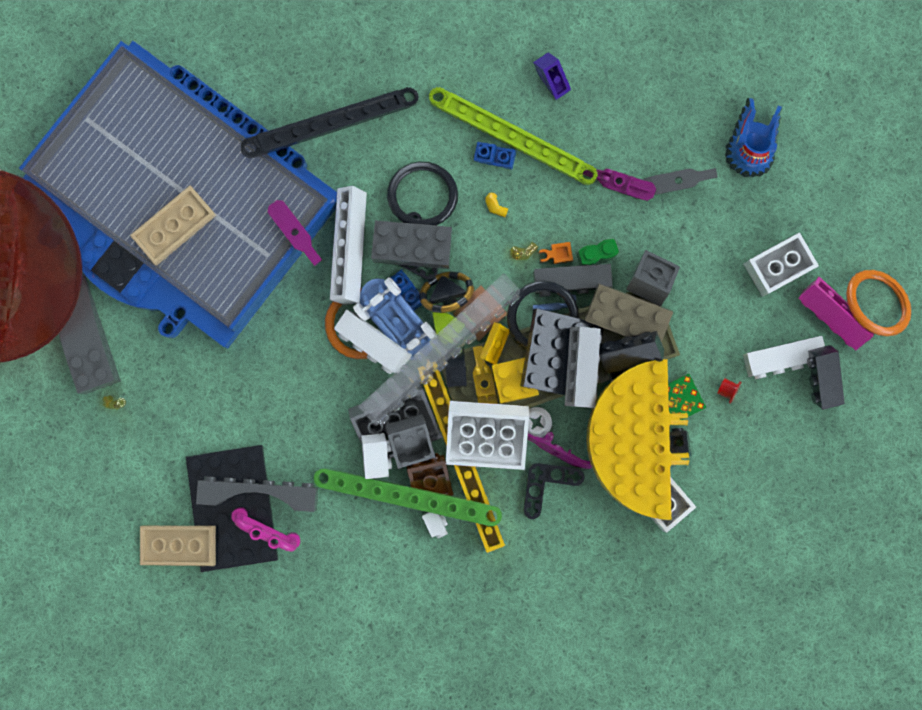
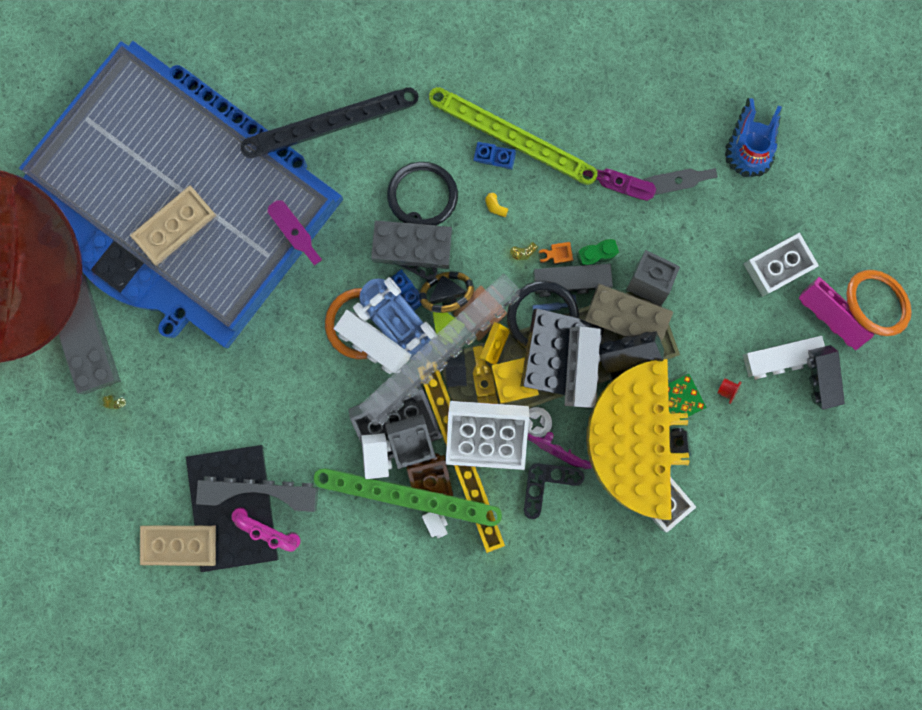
(348, 245): white brick -> none
(552, 75): dark purple slope -> none

